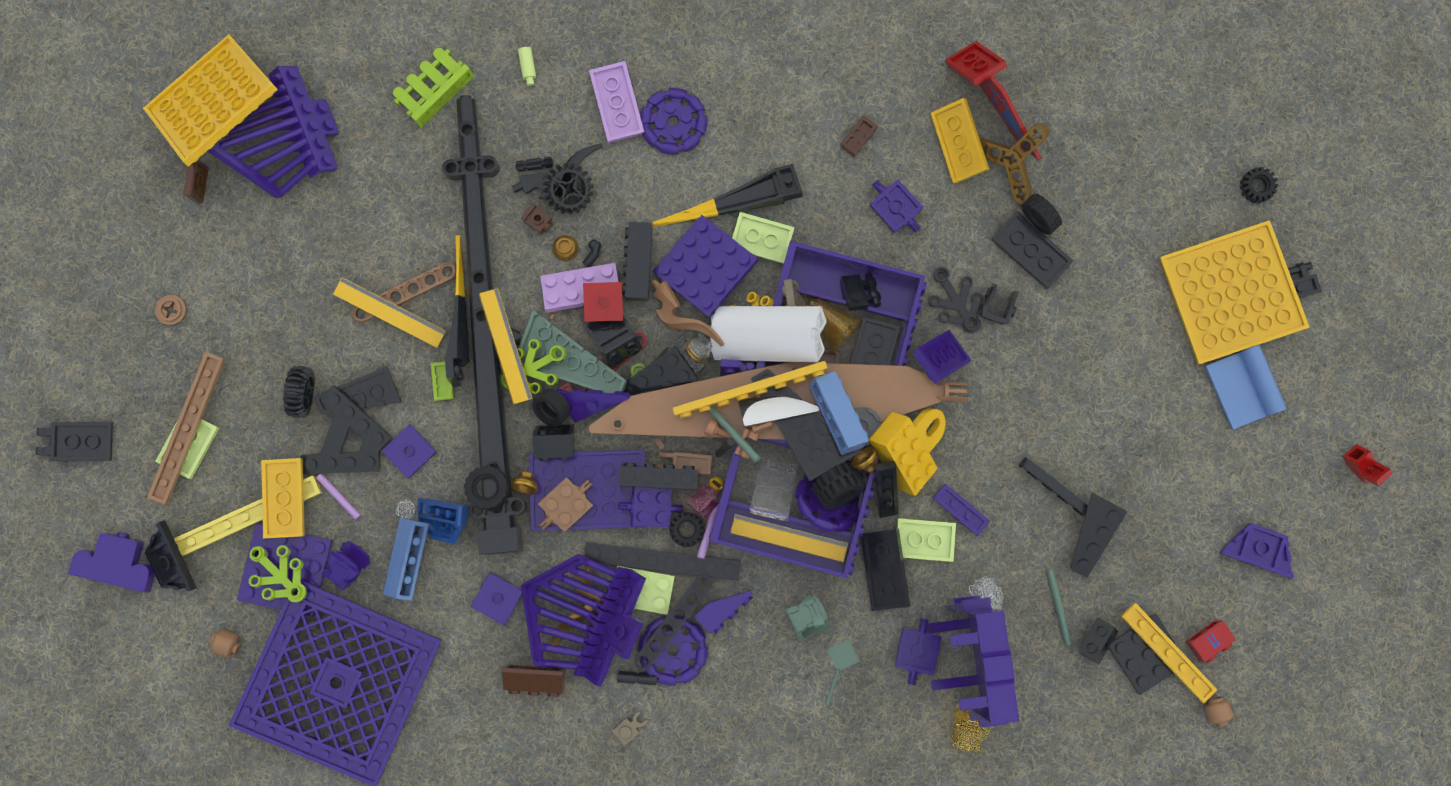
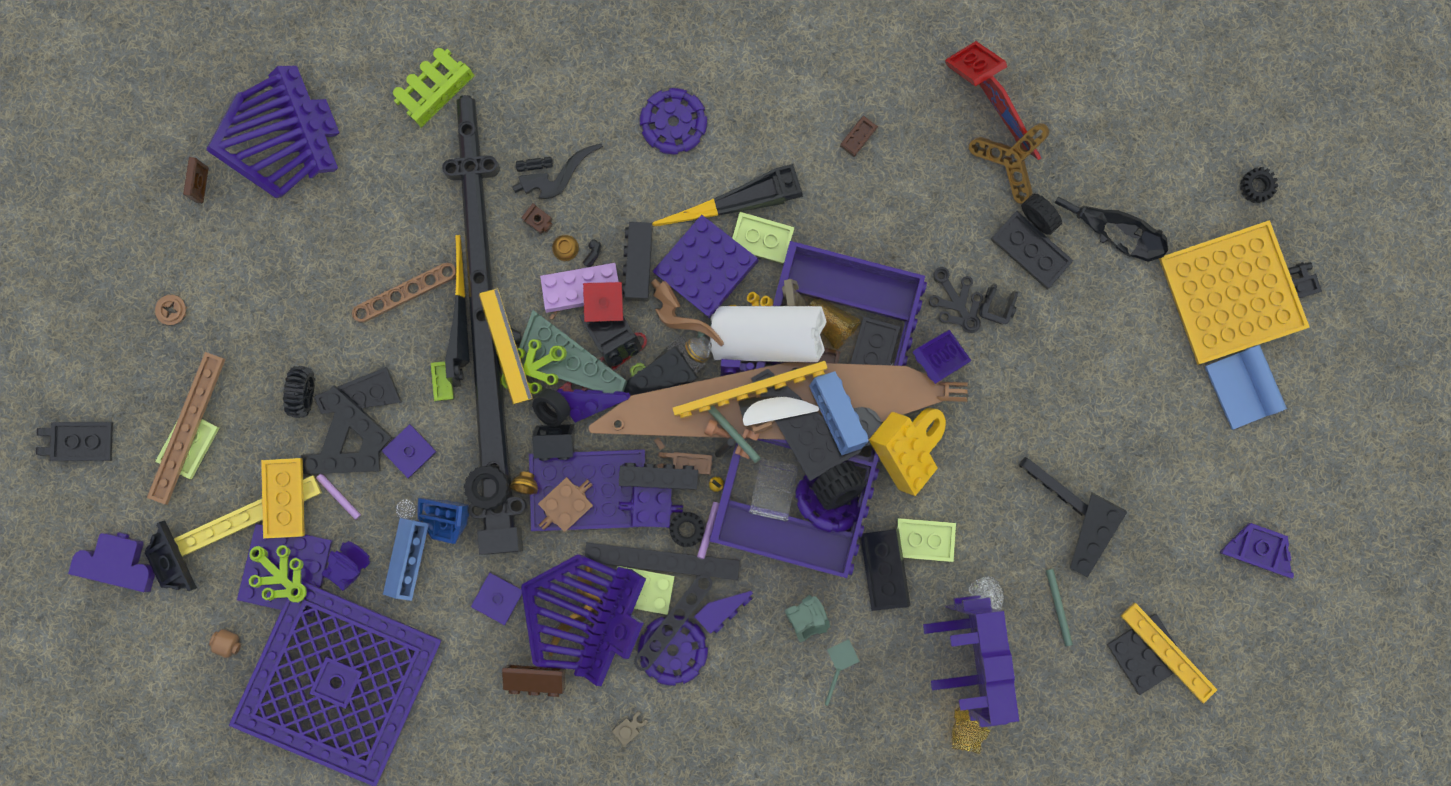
(209, 100): yellow plate -> none
(389, 312): yellow tile -> none
(527, 65): yellowish green cylinder -> none
(563, 196): black gear -> none
(616, 102): lavender plate -> none
(633, 677): black piece -> none
(704, 500): clear pink brick -> none
(789, 538): yellow tile -> none
(854, 291): black plate -> none
(865, 460): pearl gold piece -> none
(886, 489): black plate -> none
(896, 206): dark purple plate -> none
(918, 651): dark purple plate -> none
(959, 140): yellow plate -> none
(961, 509): dark purple plate -> none
(1098, 641): black brick -> none
(1151, 243): none -> black piece
(1211, 641): red brick -> none
(1218, 711): medium nougat head -> none
(1365, 467): red brick -> none

